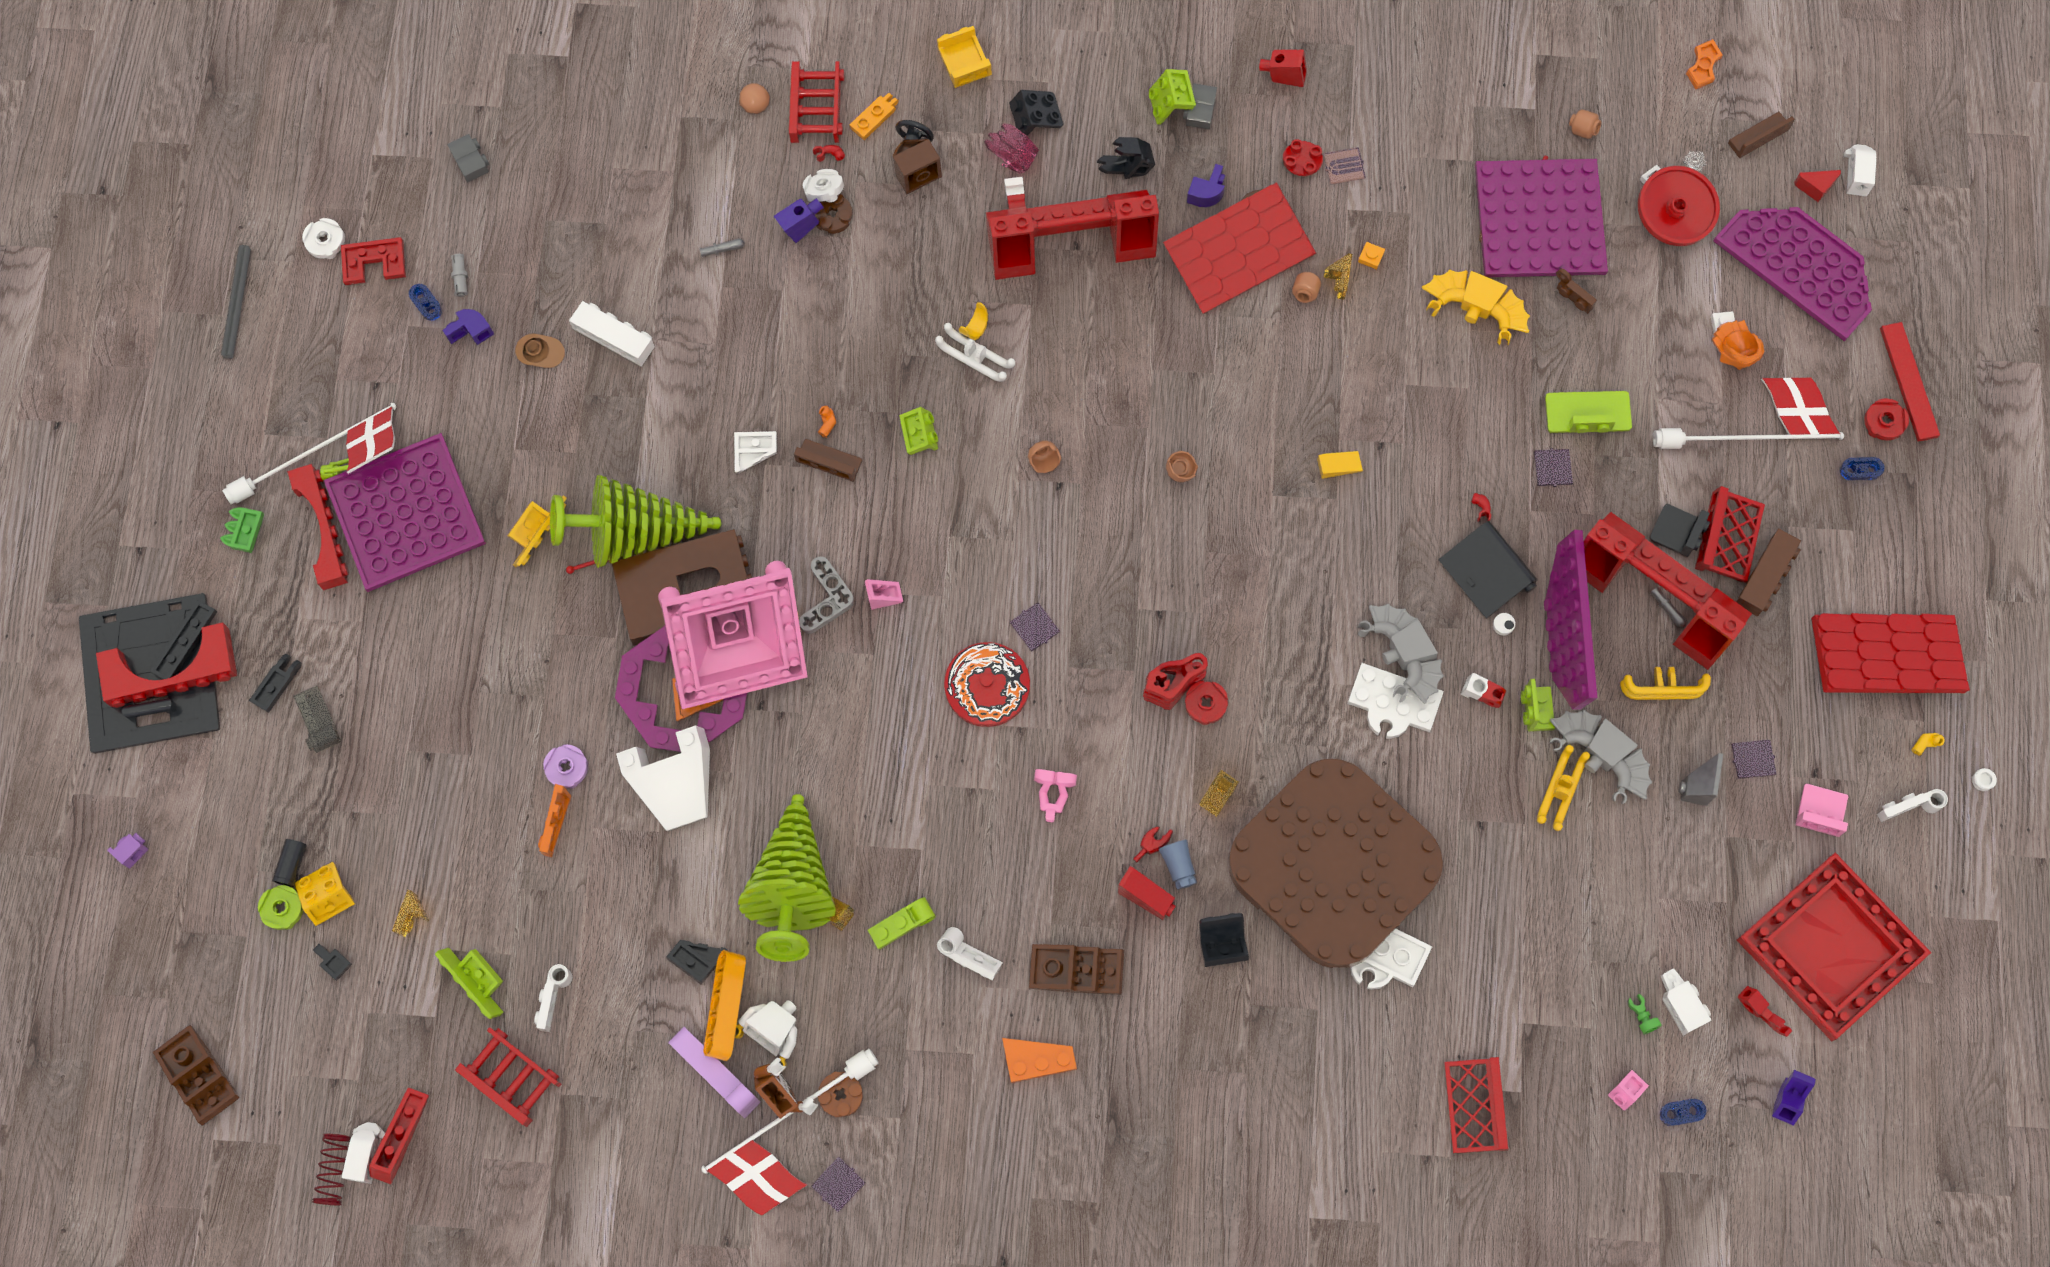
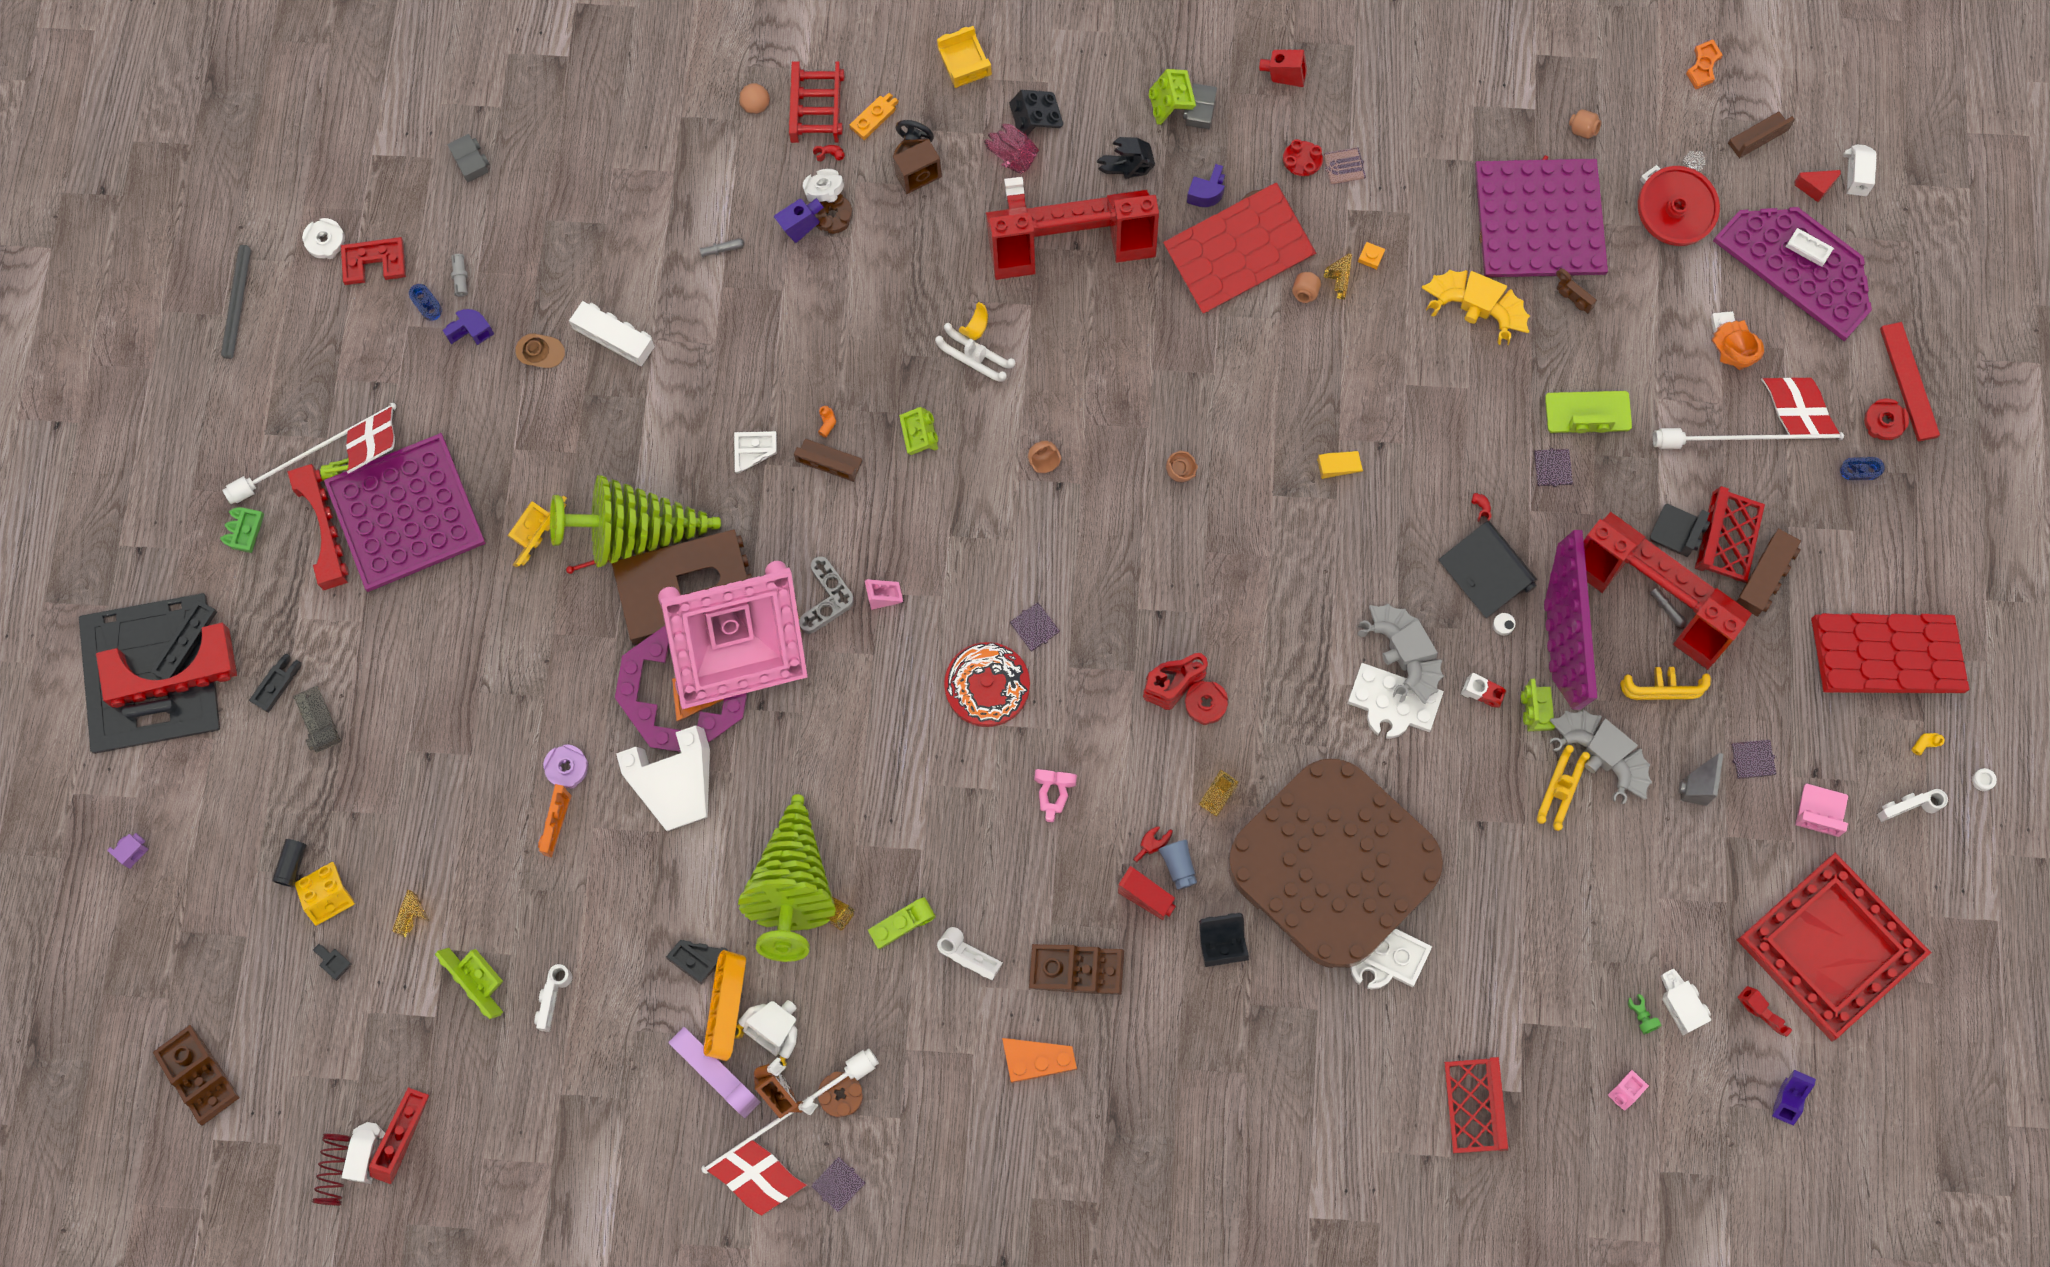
(269, 912): lime plate -> none
(488, 1084): red fence -> none
(1682, 1112): clear blue plate -> none
(1809, 247): none -> white plate

